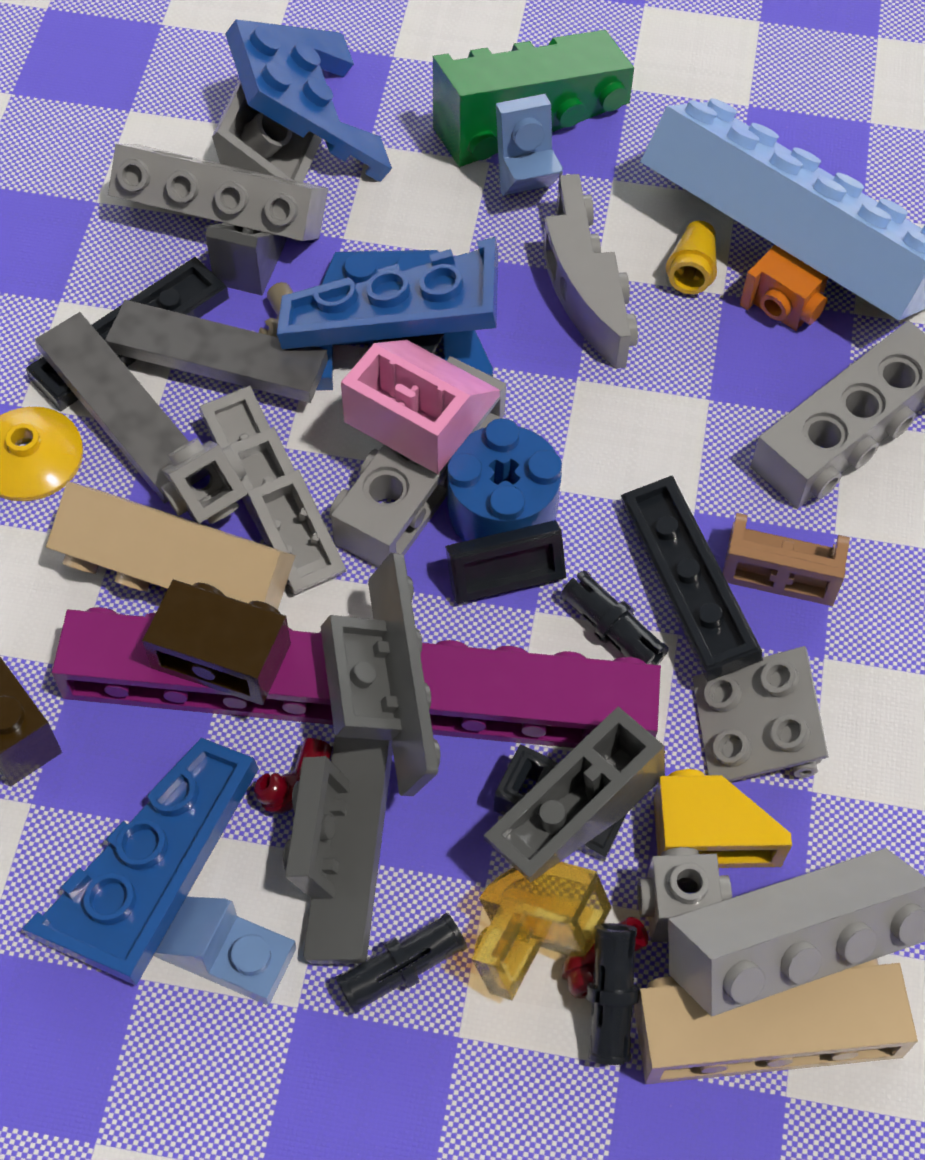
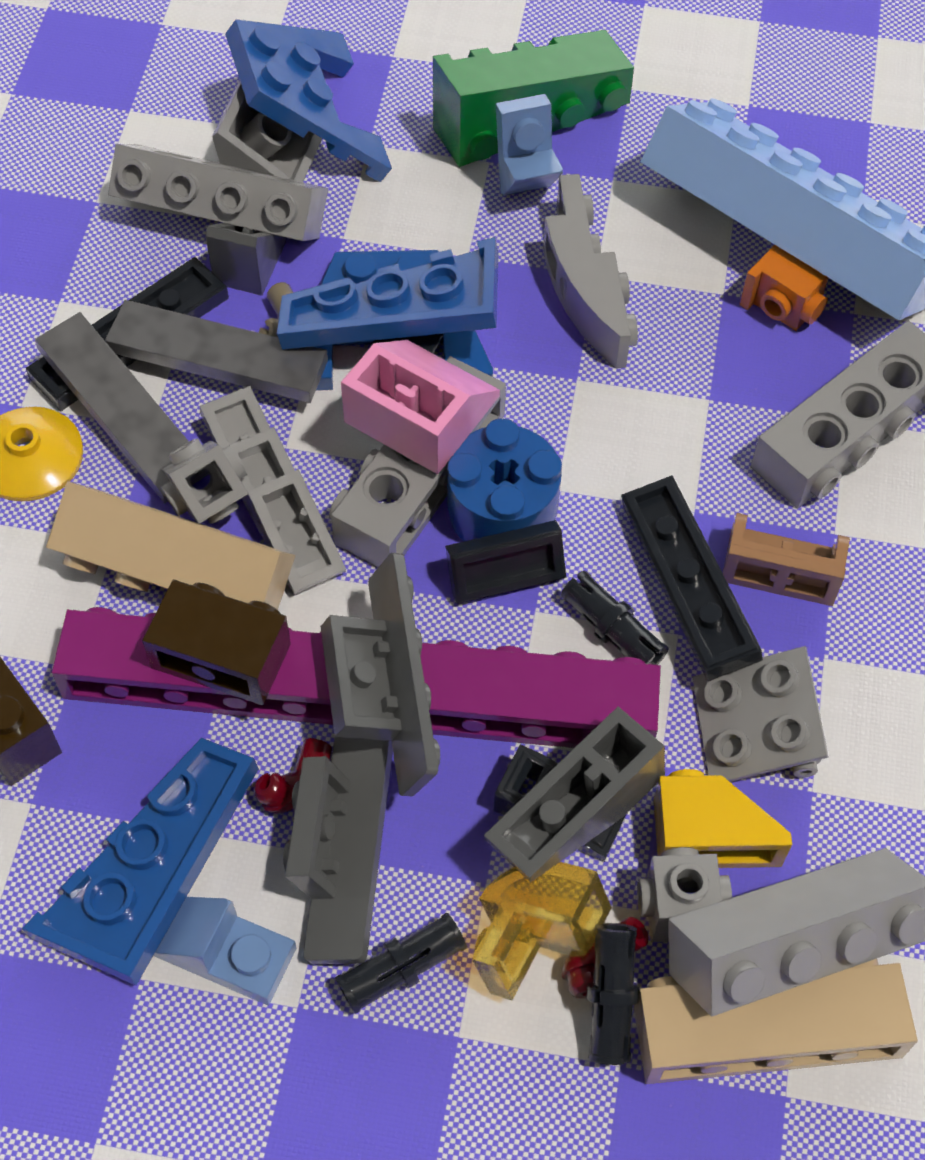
(693, 259): yellow cone -> none

